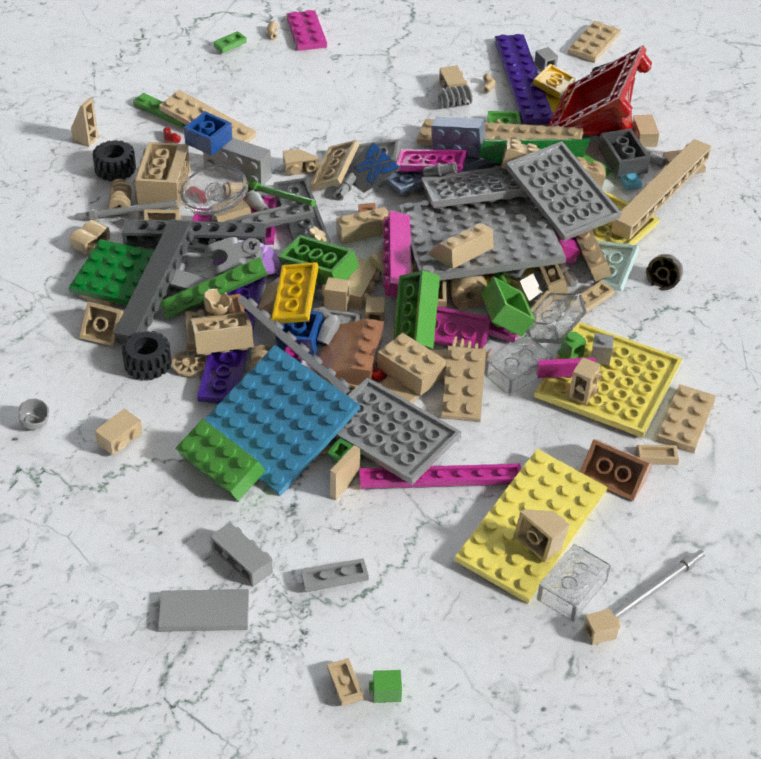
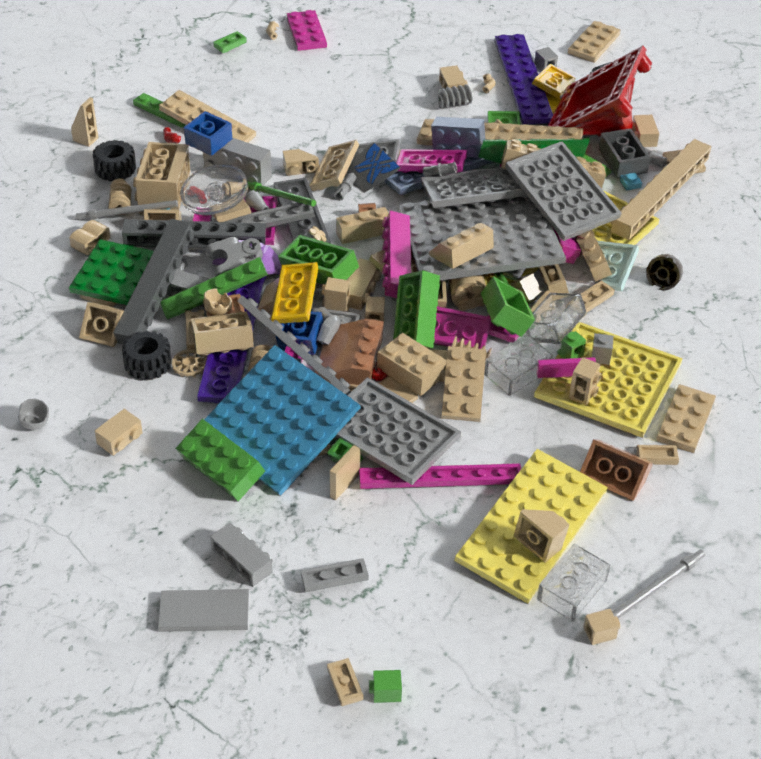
(568, 274): light grey axle -> none

